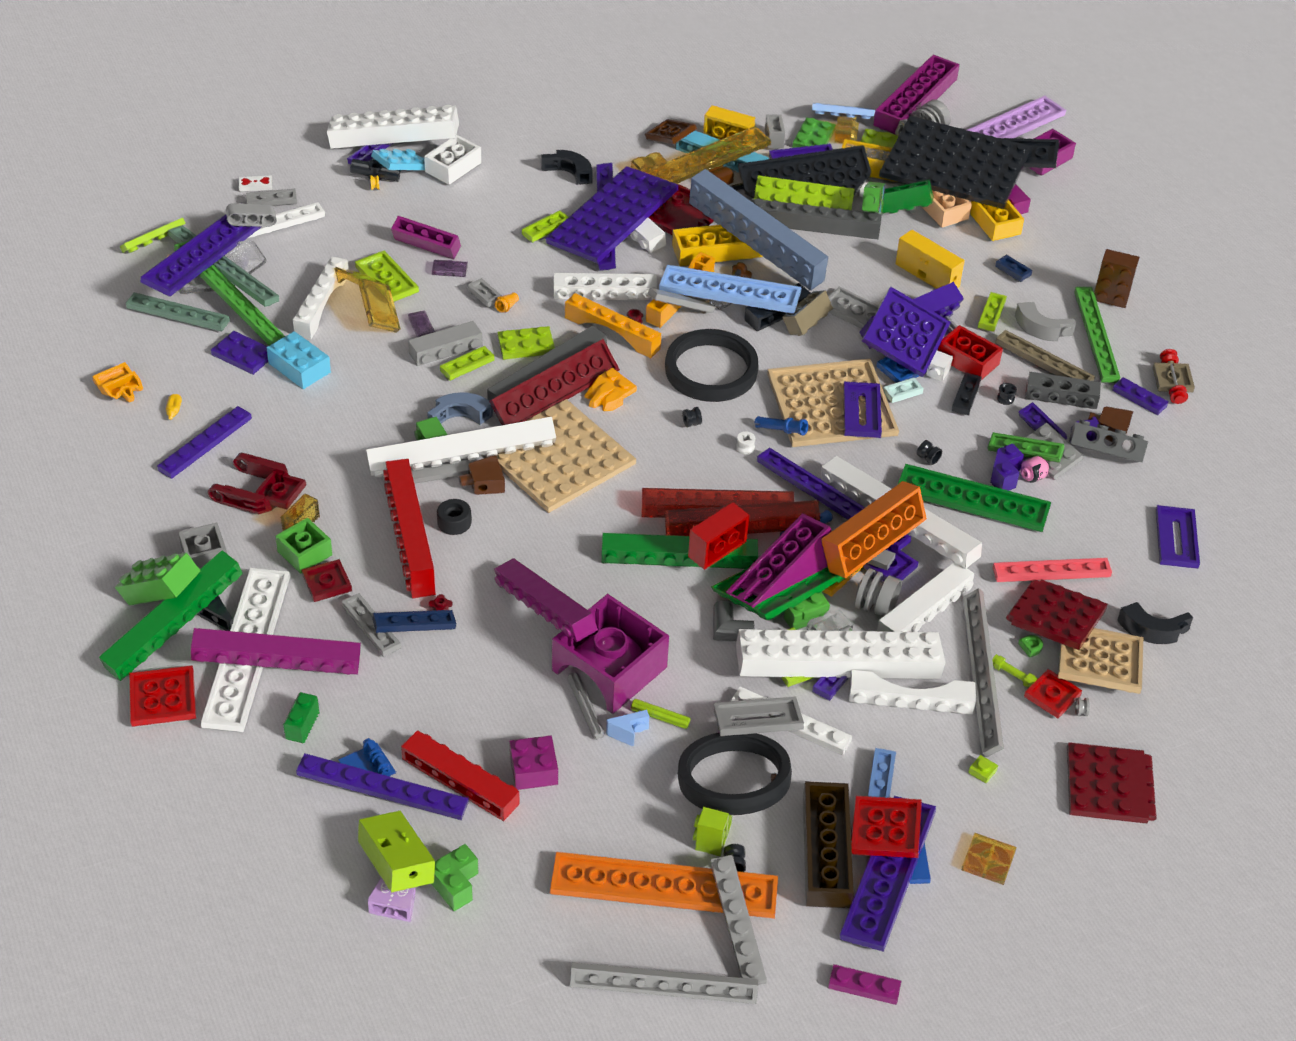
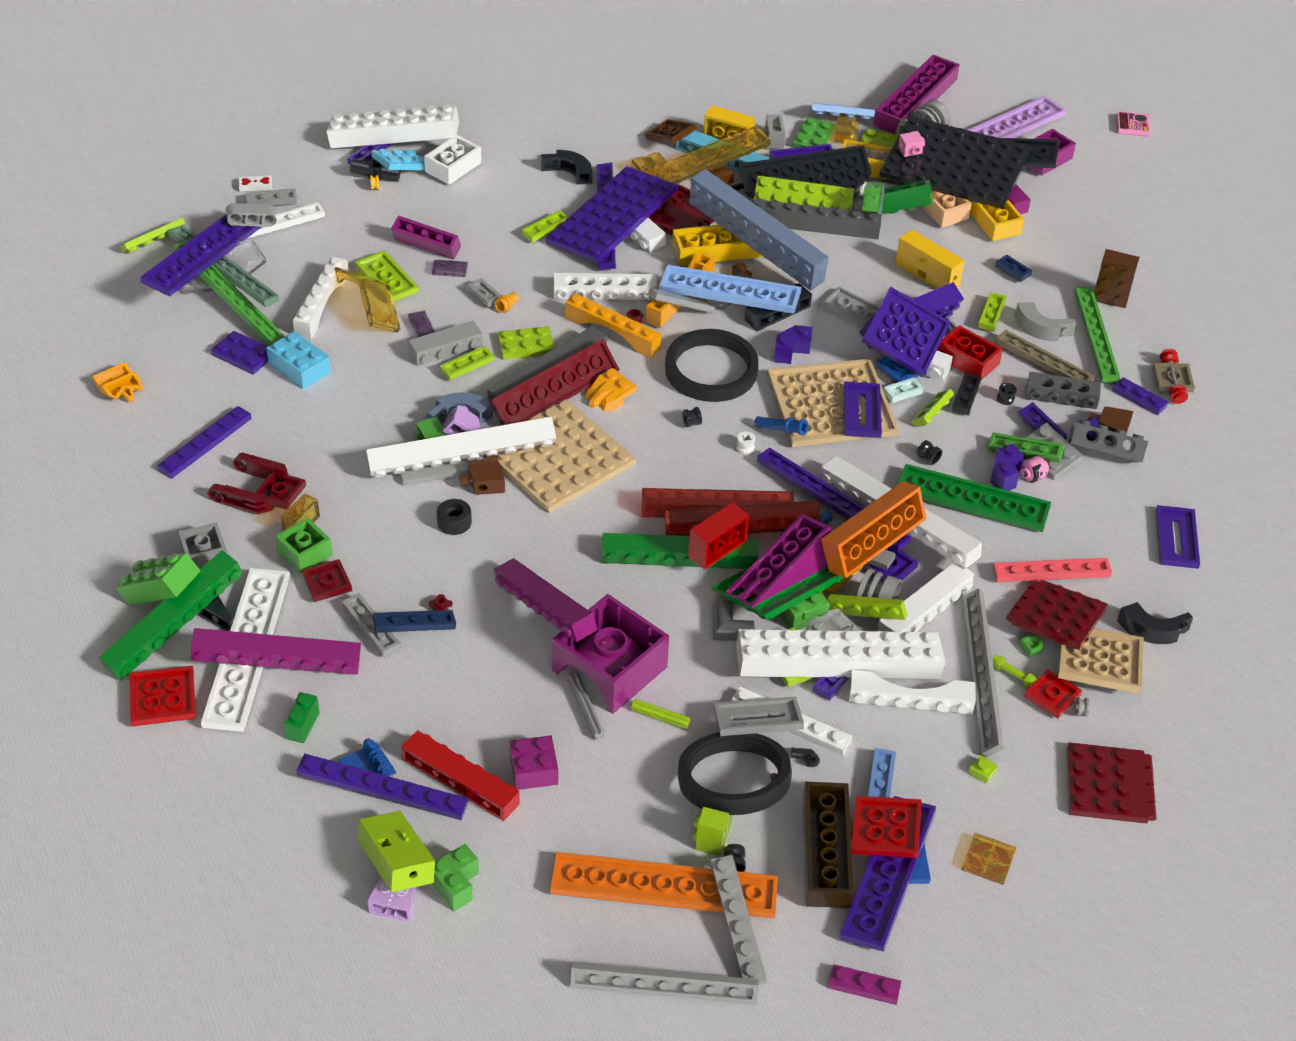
(173, 405): yellow piece -> none
(177, 311): sand green plate -> none
(409, 528): red brick -> none
(461, 421): none -> lavender torso
(624, 727): light blue slope -> none
(793, 340): none -> dark purple brick
(806, 755): none -> black arm
(808, 313): dark tan brick -> none
(868, 606): none -> lime plate
(911, 143): none -> bright pink brick
(932, 408): none -> lime plate
(1133, 123): none -> tile

